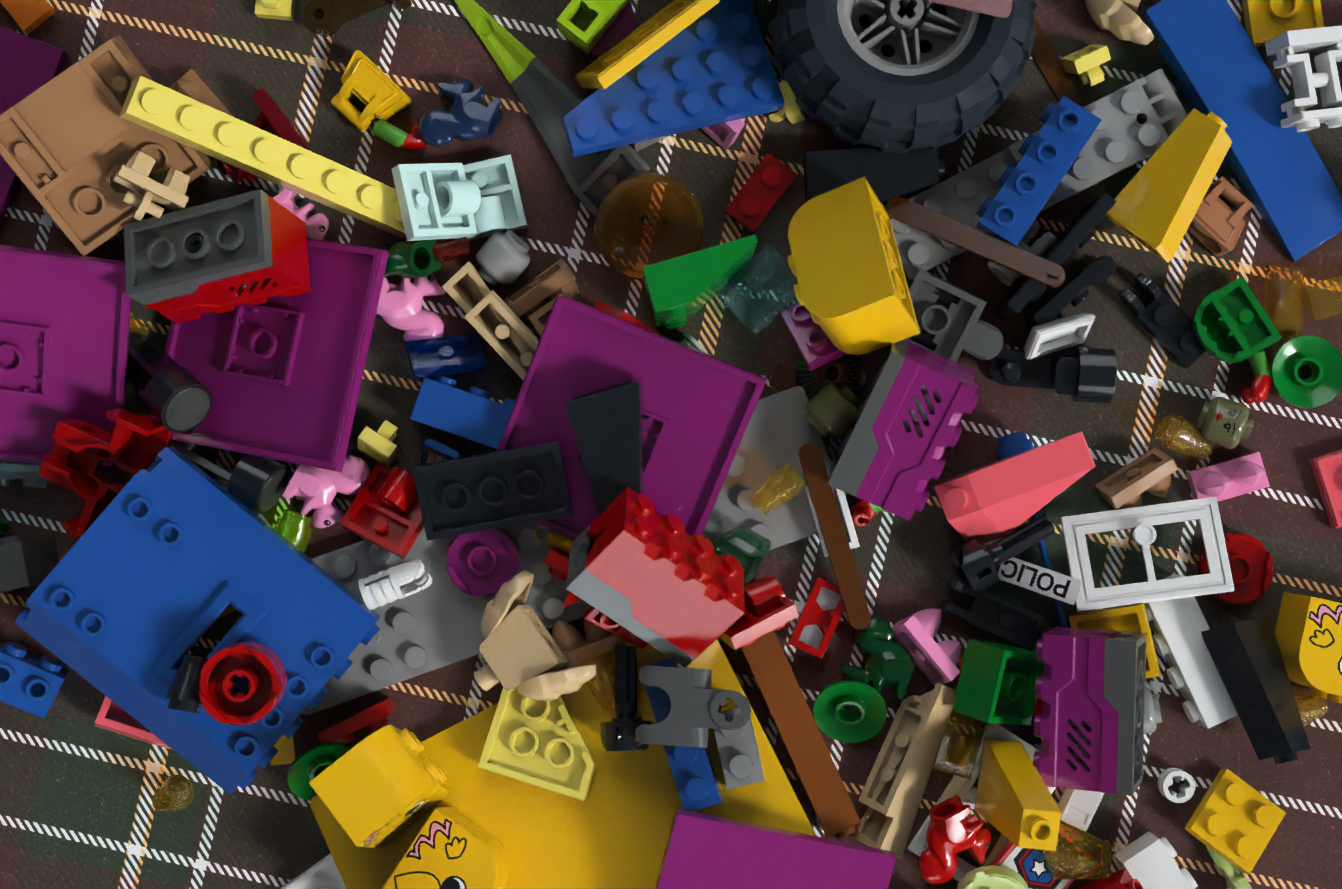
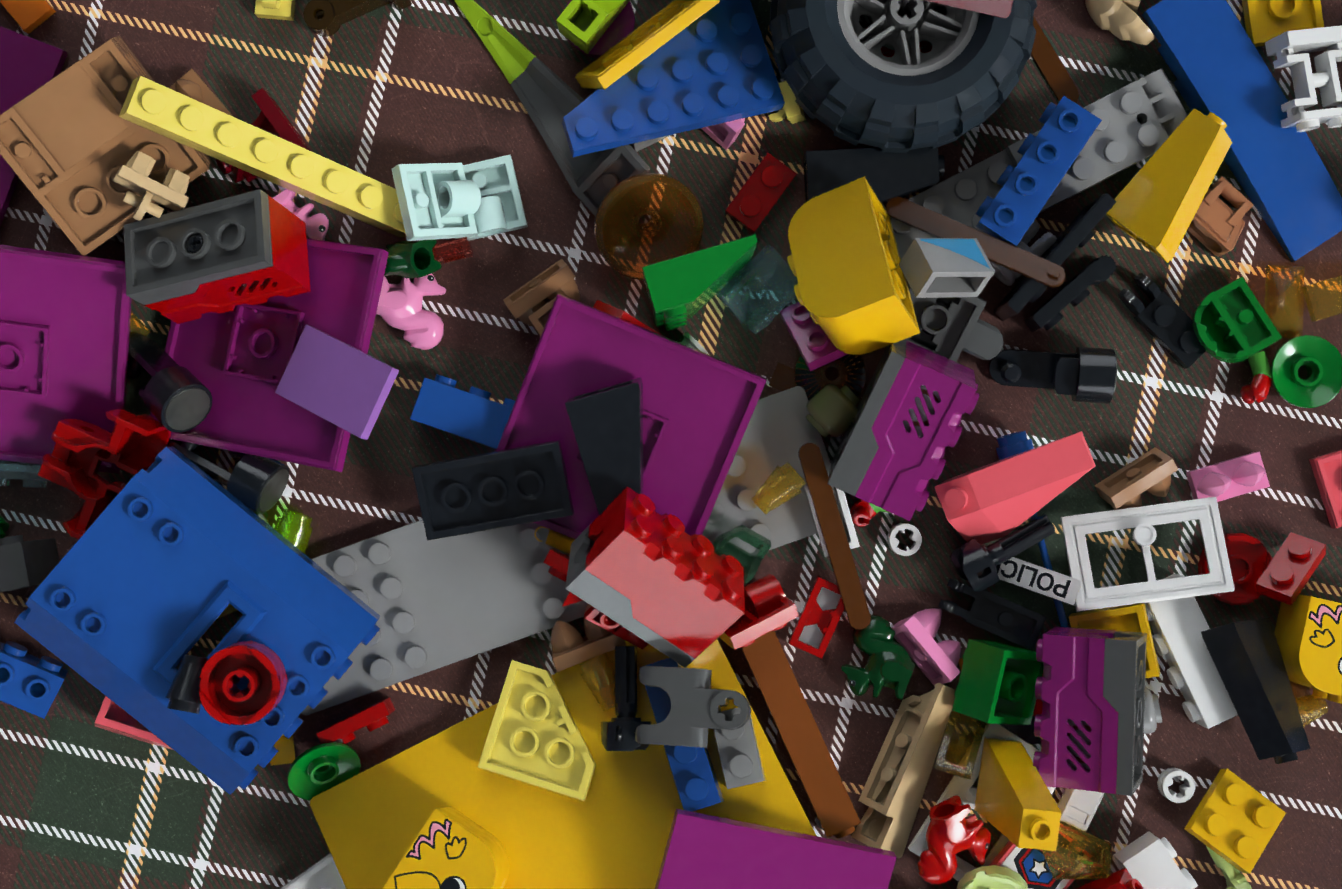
(173, 794): clear yellow cone -> none
(320, 486): bright pink animal -> none
(337, 382): none -> medium lavender tile
(373, 88): yellow piece -> none
(379, 444): light yellow tile -> none
(381, 787): yellow brick -> none
(386, 511): red plate -> none
(394, 583): white hinge -> none
(398, 137): bright green arm -> none
(436, 451): blue slope -> none
(445, 355): clear blue plate -> none
(466, 119): dark blue animal -> none
(482, 561): magenta tile -> none
(493, 319): tan wedge -> none
(503, 258): light grey head -> none
(522, 650): tan torso -> none
(846, 722): green dish -> none
(893, 542): none -> white bush
(946, 267): none -> light grey brick
(1058, 334): white tile -> none
(1086, 63): light yellow tile -> none
(1181, 436): clear yellow cone -> none
(1224, 422): olive head -> none
(1291, 568): none -> red piece

